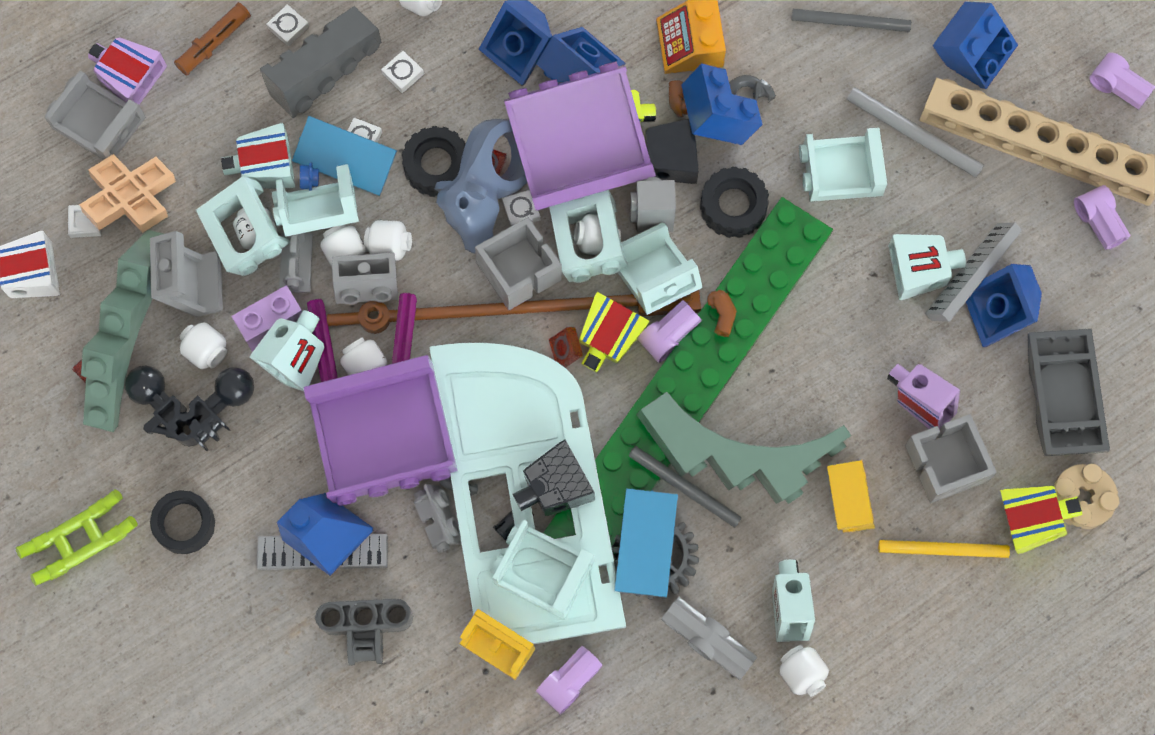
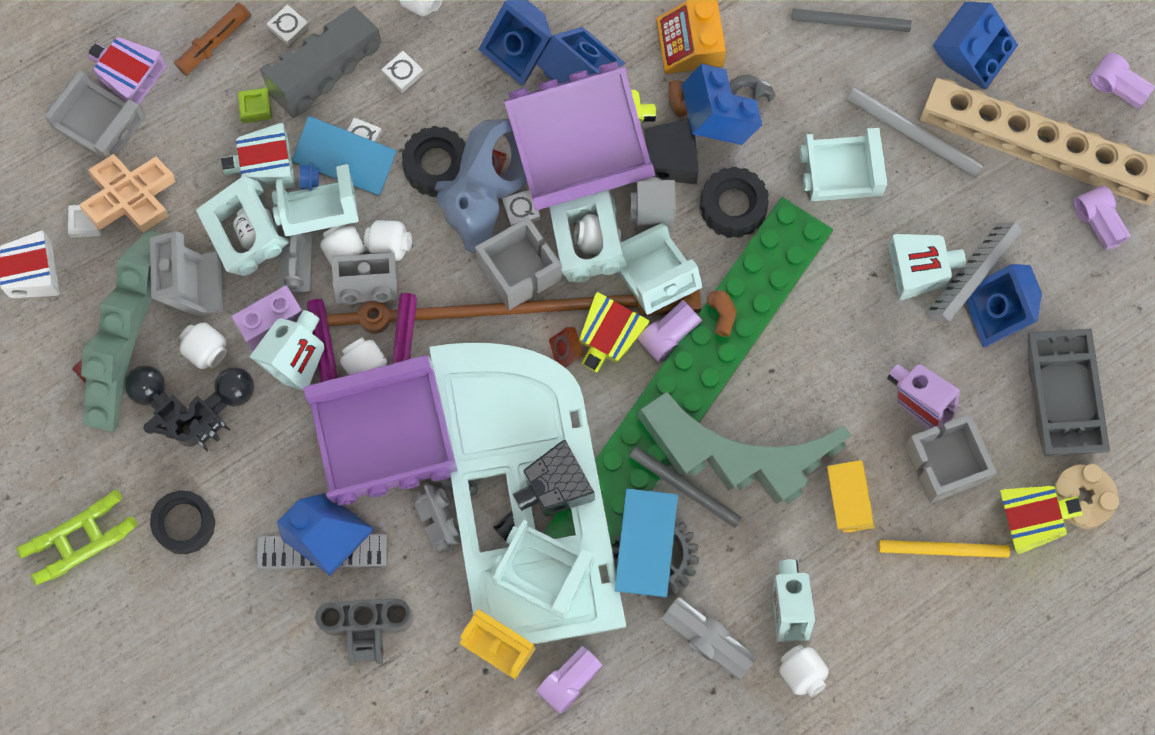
(254, 105): none -> lime tile

